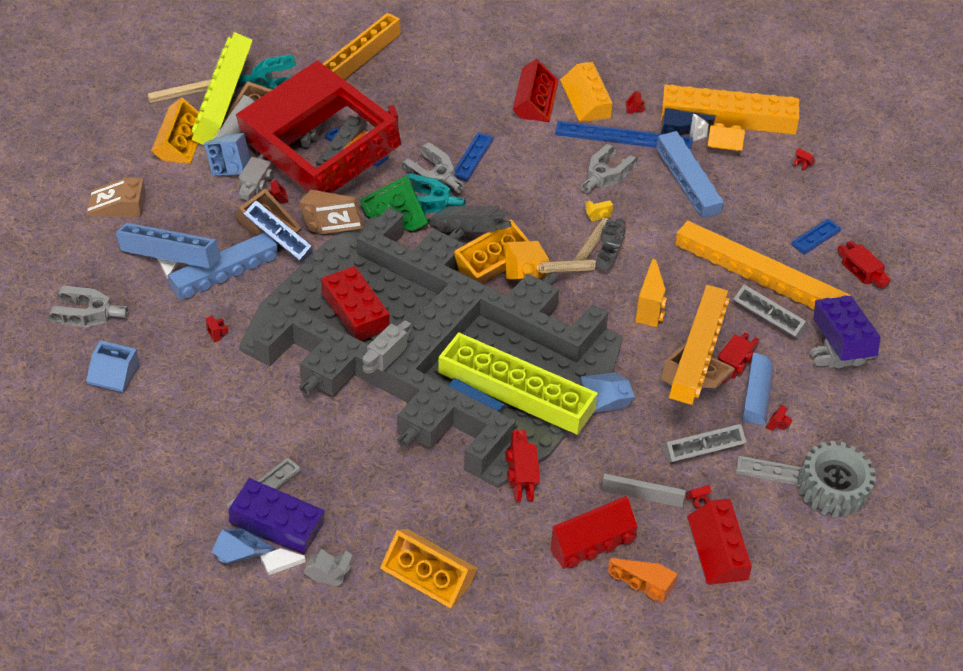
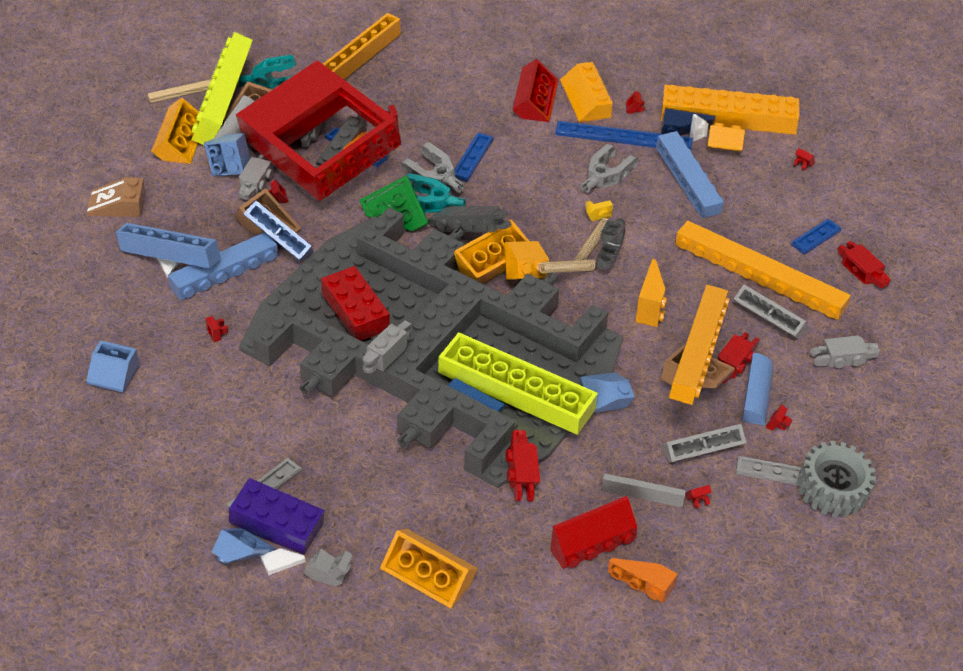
(97, 313): light grey piece -> none
(330, 212): medium nougat slope -> none
(720, 543): red slope -> none
(846, 328): dark purple brick -> none

